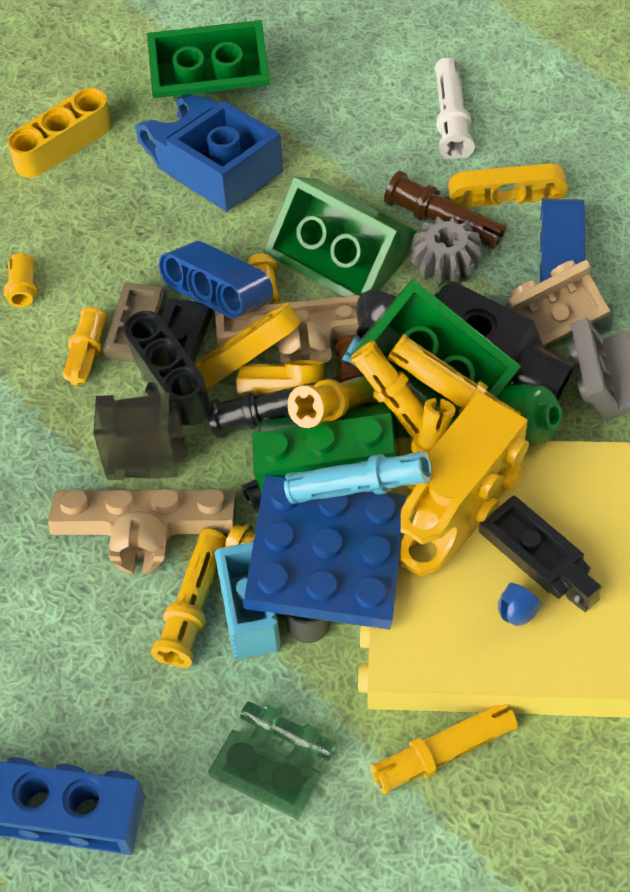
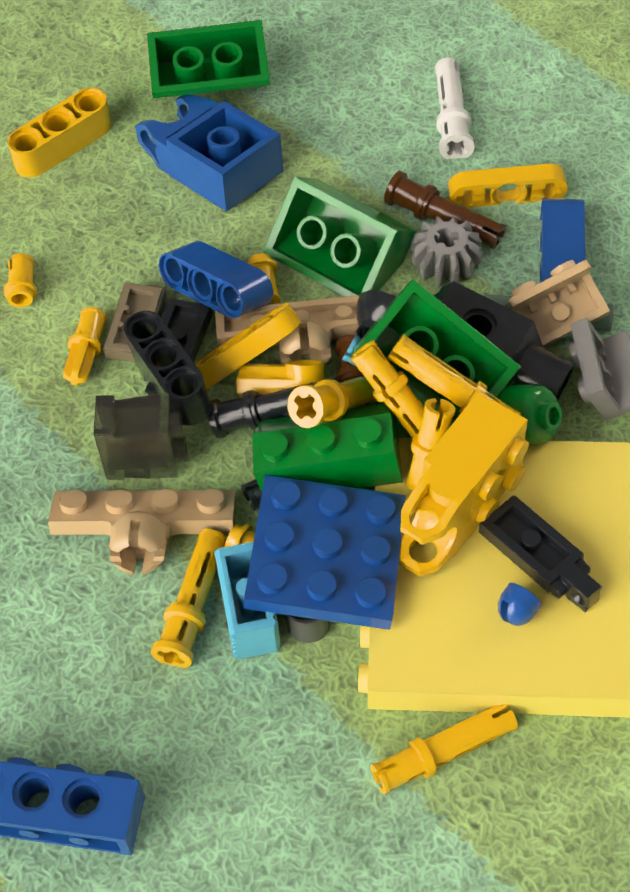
(269, 774): clear green plate -> none
(375, 475): medium azure pin -> none

